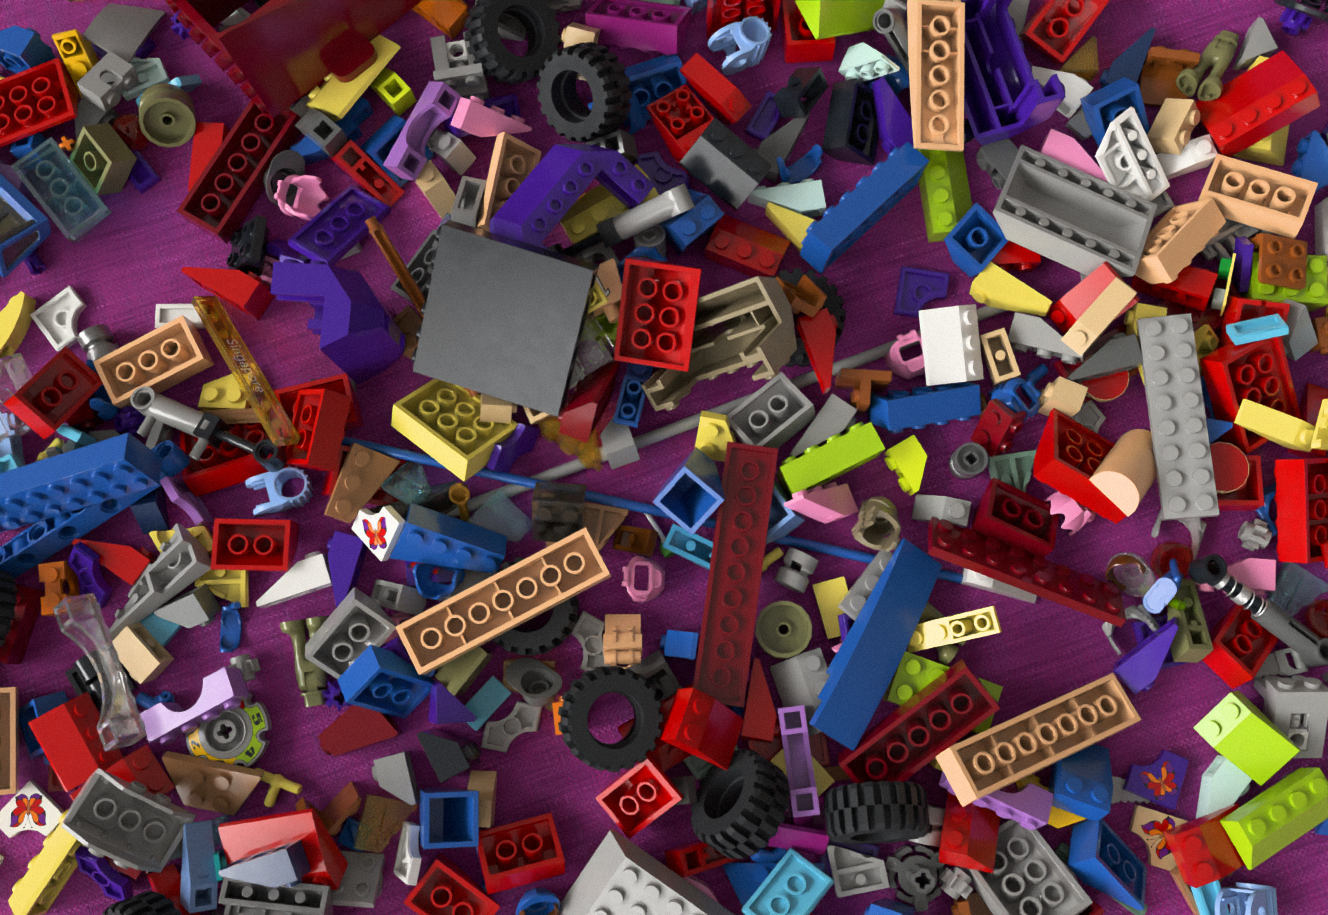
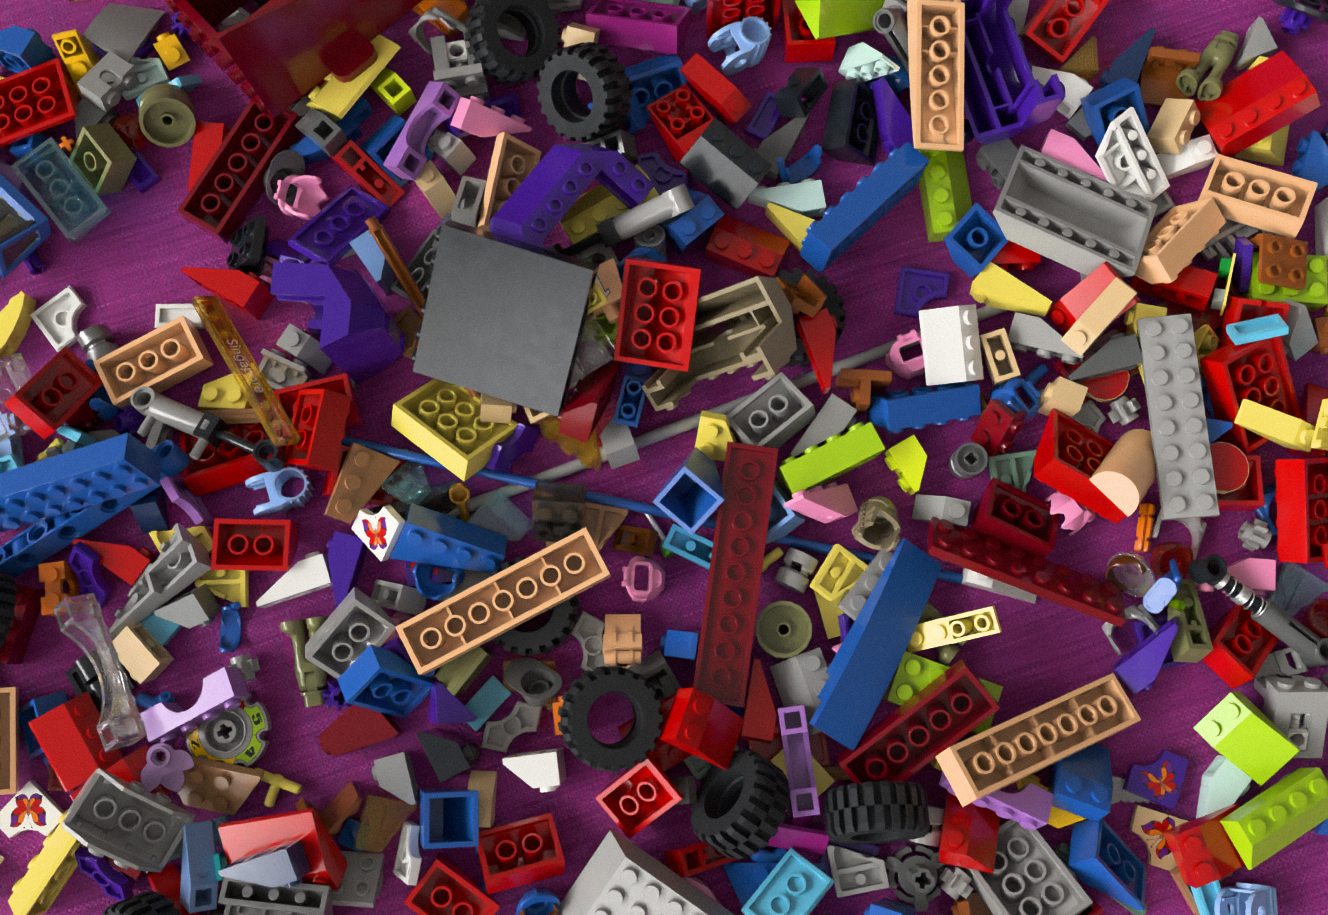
(167, 772): none -> lavender plate
(171, 50): none -> yellow bracket
(283, 372): none -> light grey bracket
(304, 349): none -> light grey slope
(374, 260): none -> medium blue slope
(433, 13): none -> light grey helmet
(539, 768): none -> white slope
(837, 573): none -> light yellow wing
(1124, 410): none -> light grey gear
(1144, 527): none -> orange axle

